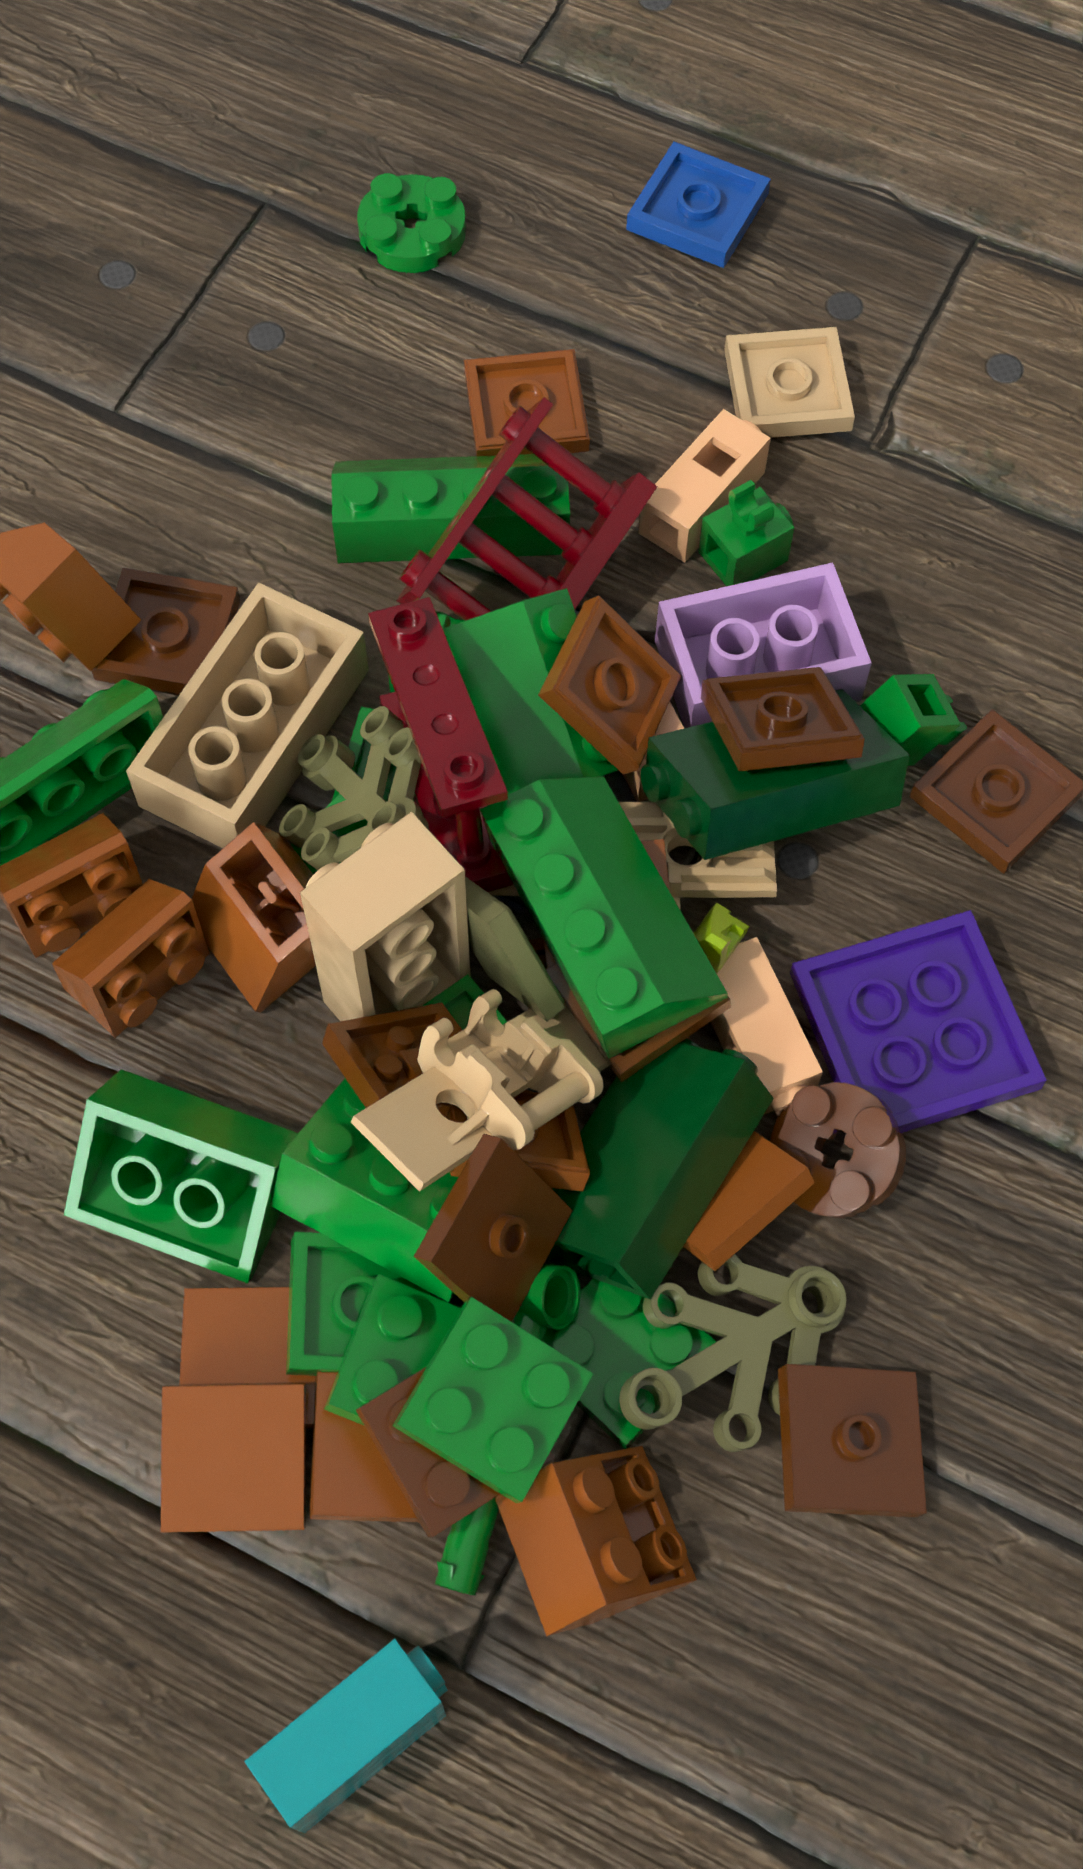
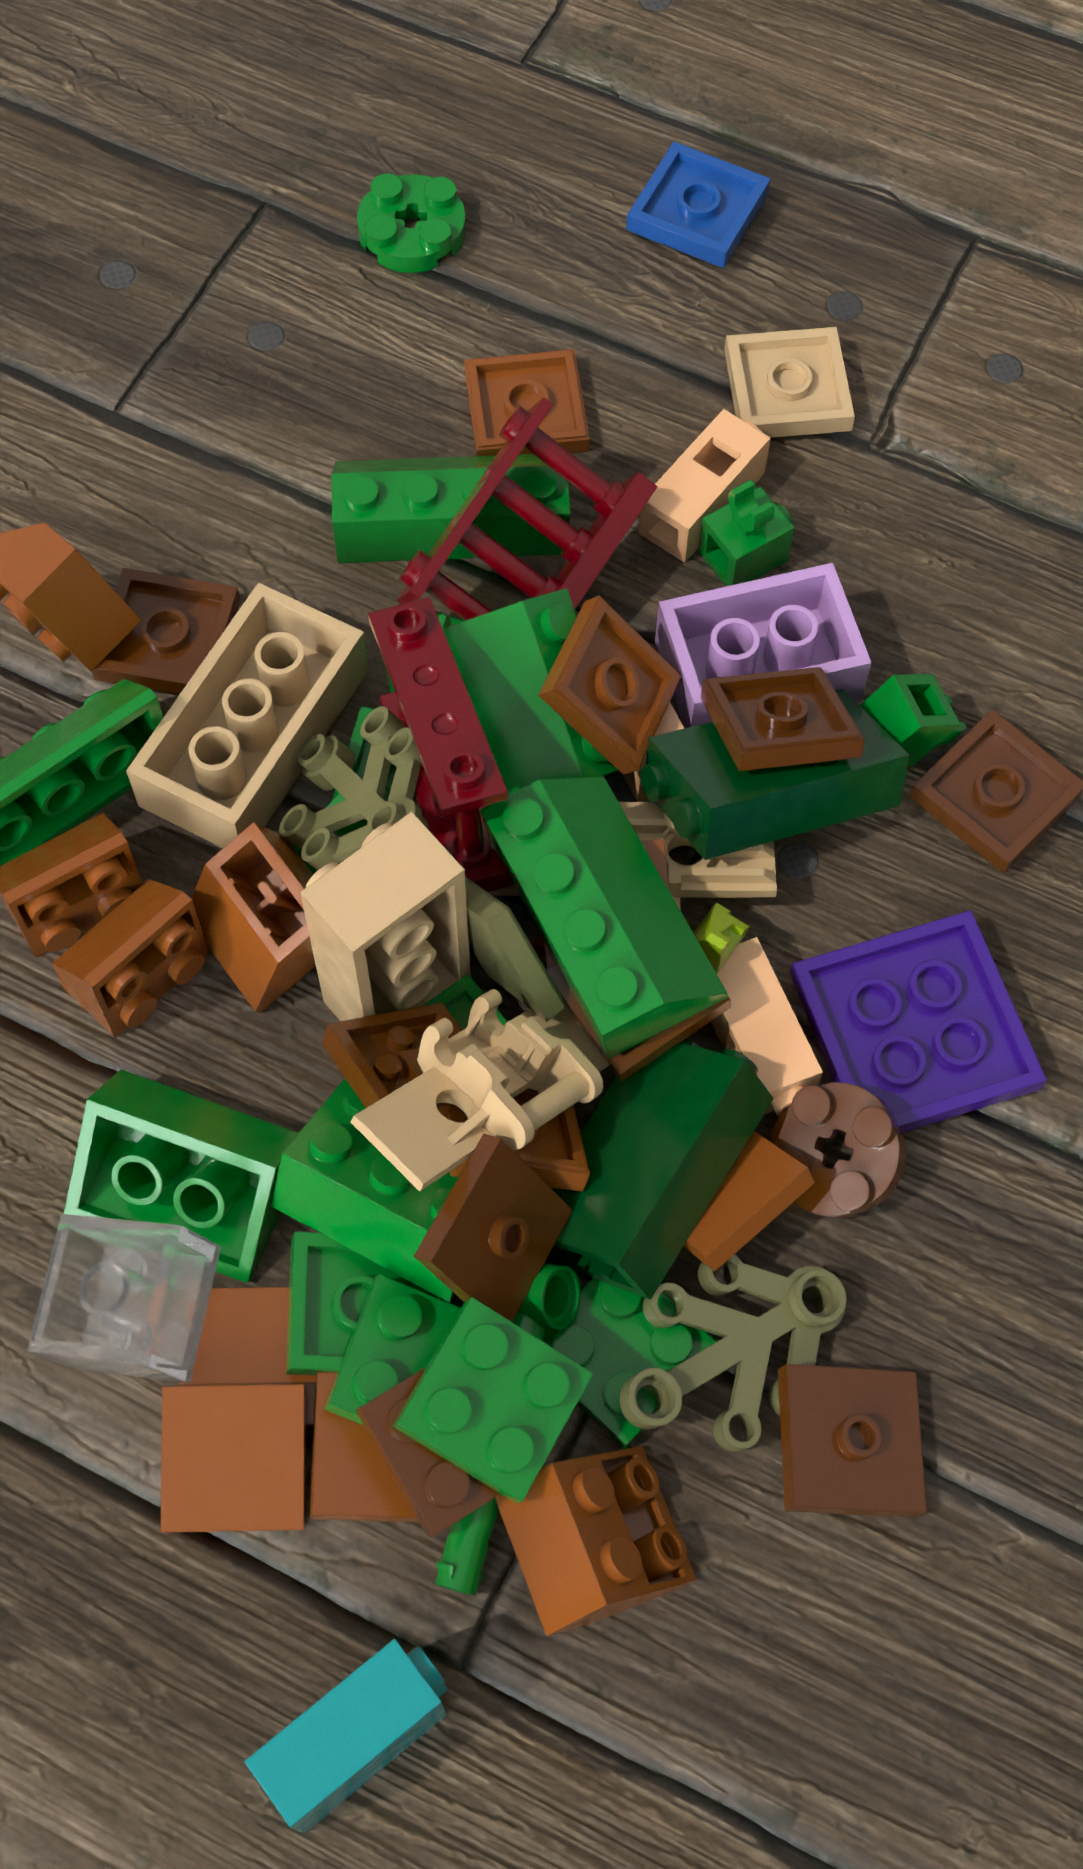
(125, 1297): none -> clear brick

